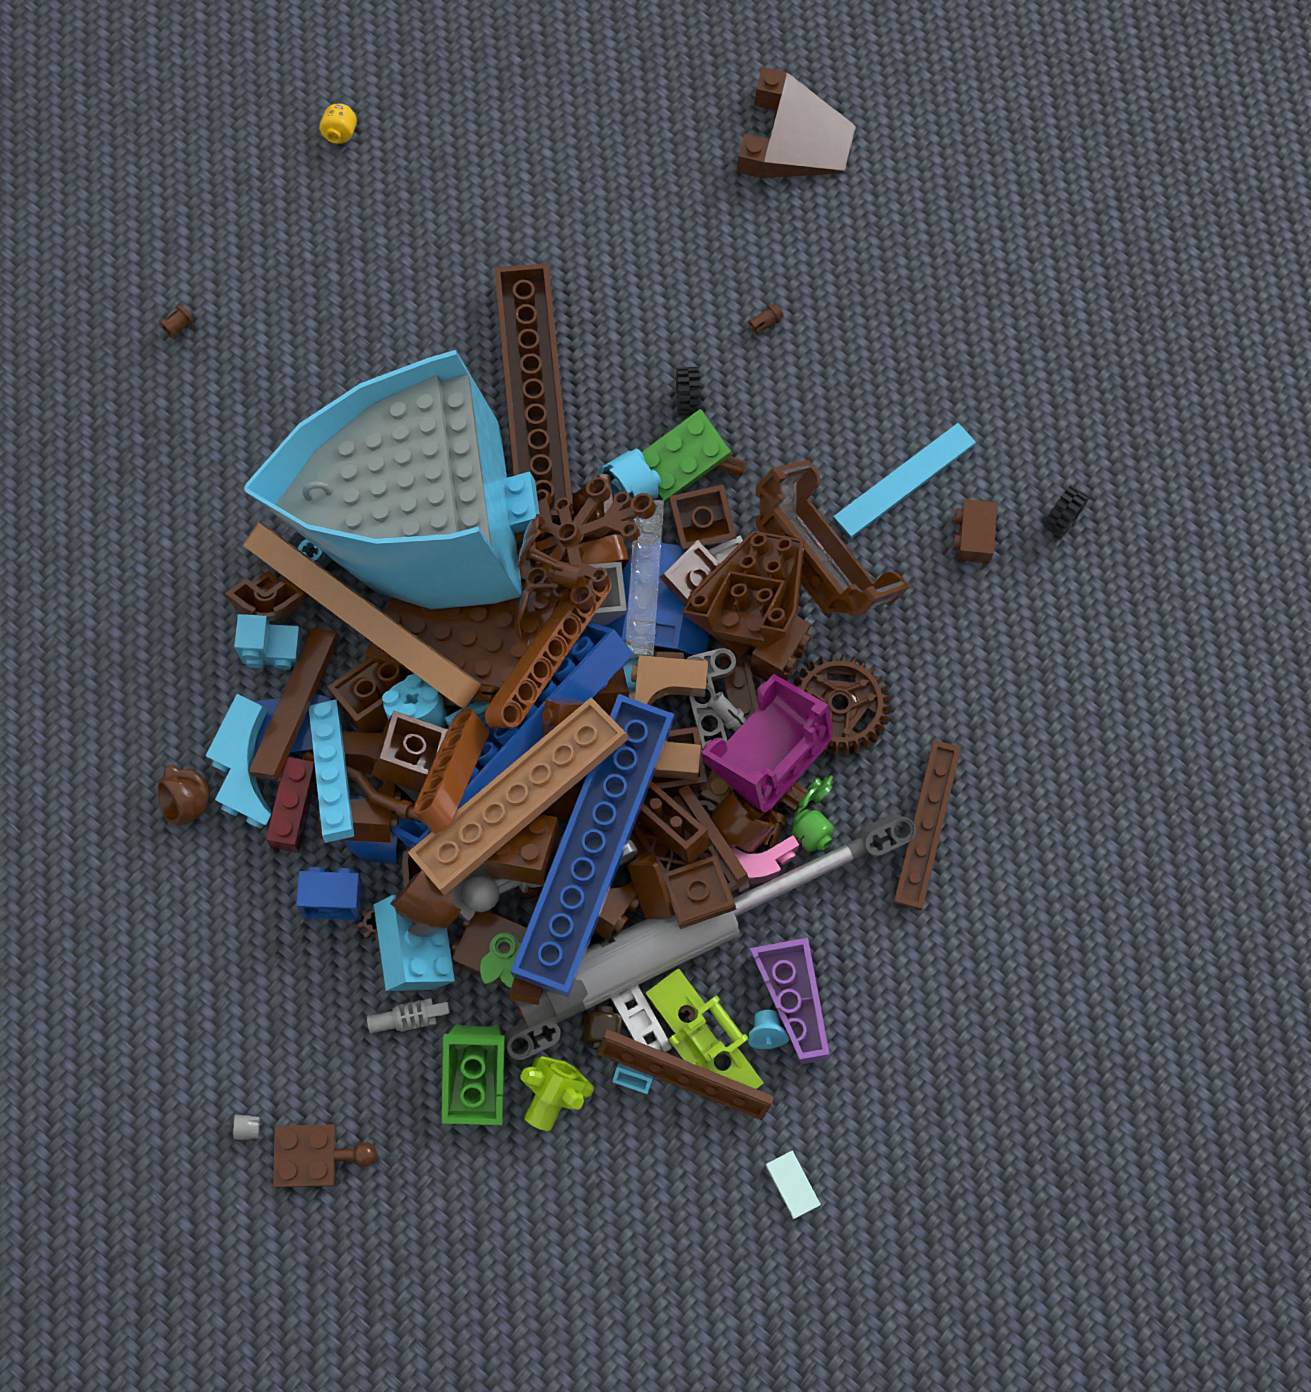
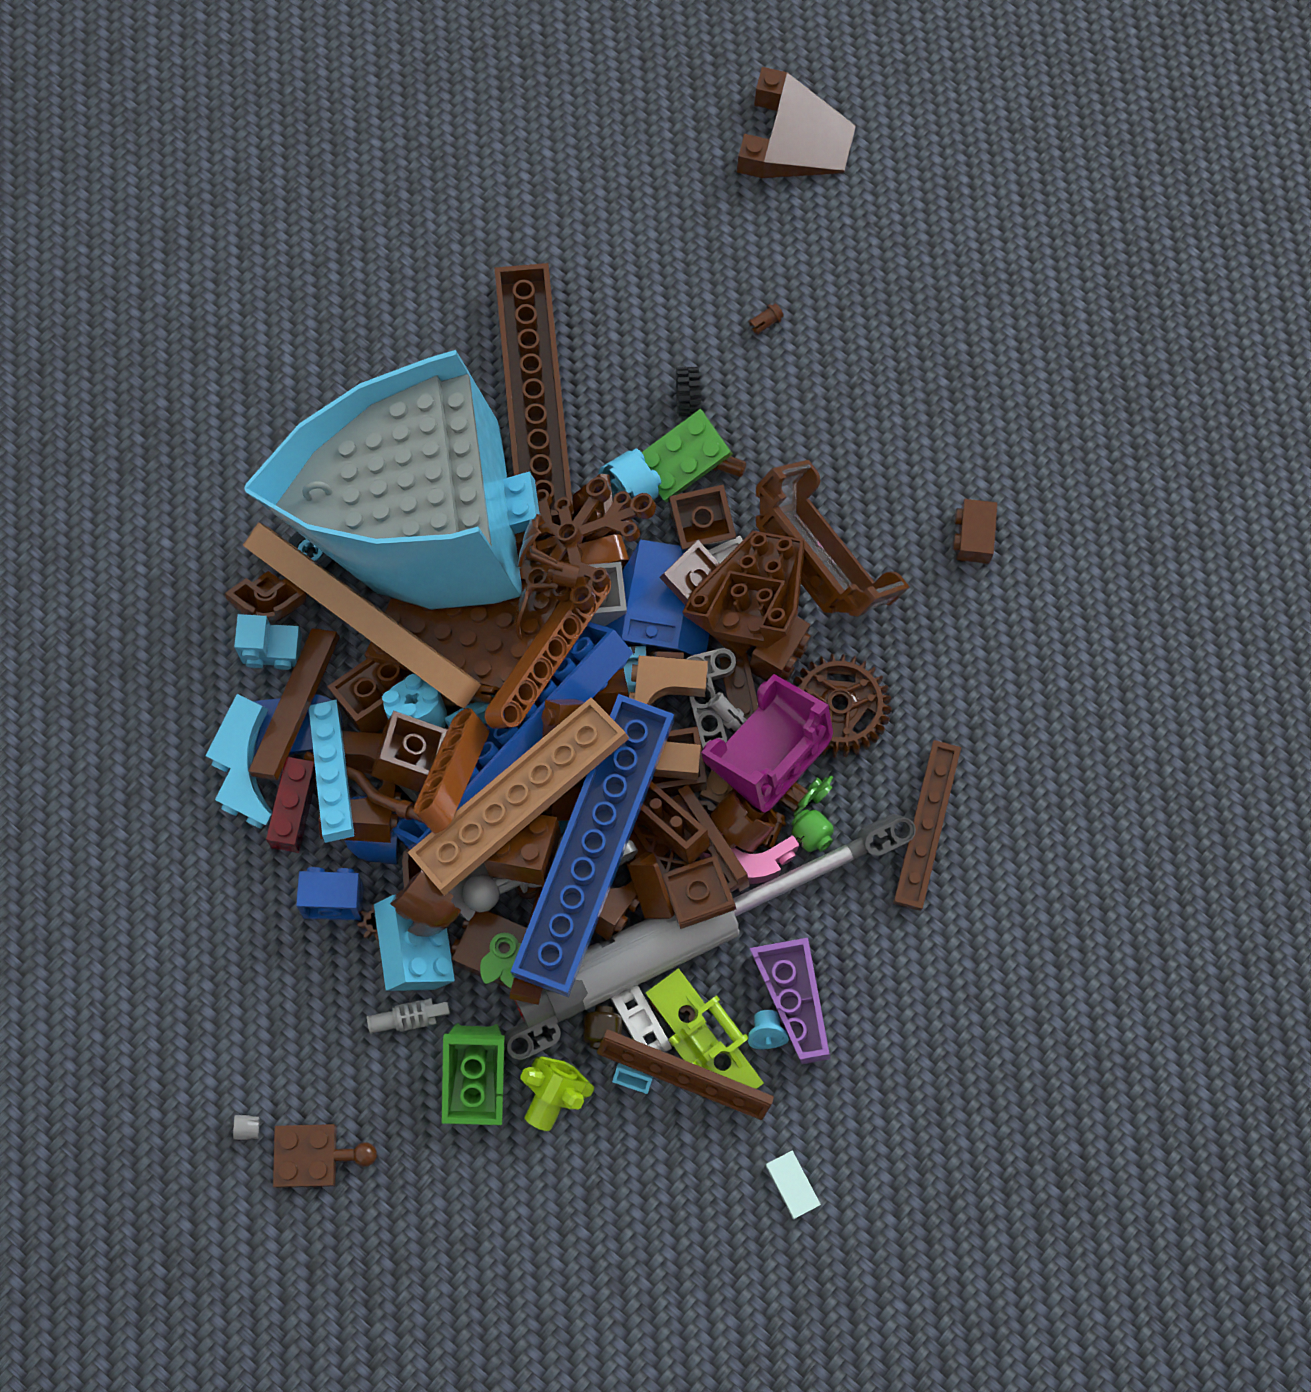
(176, 321): reddish brown bush -> none
(182, 795): reddish brown piece -> none
(338, 123): yellow head -> none
(644, 584): clear plate -> none
(904, 481): medium azure tile -> none
(1066, 511): black tyre -> none

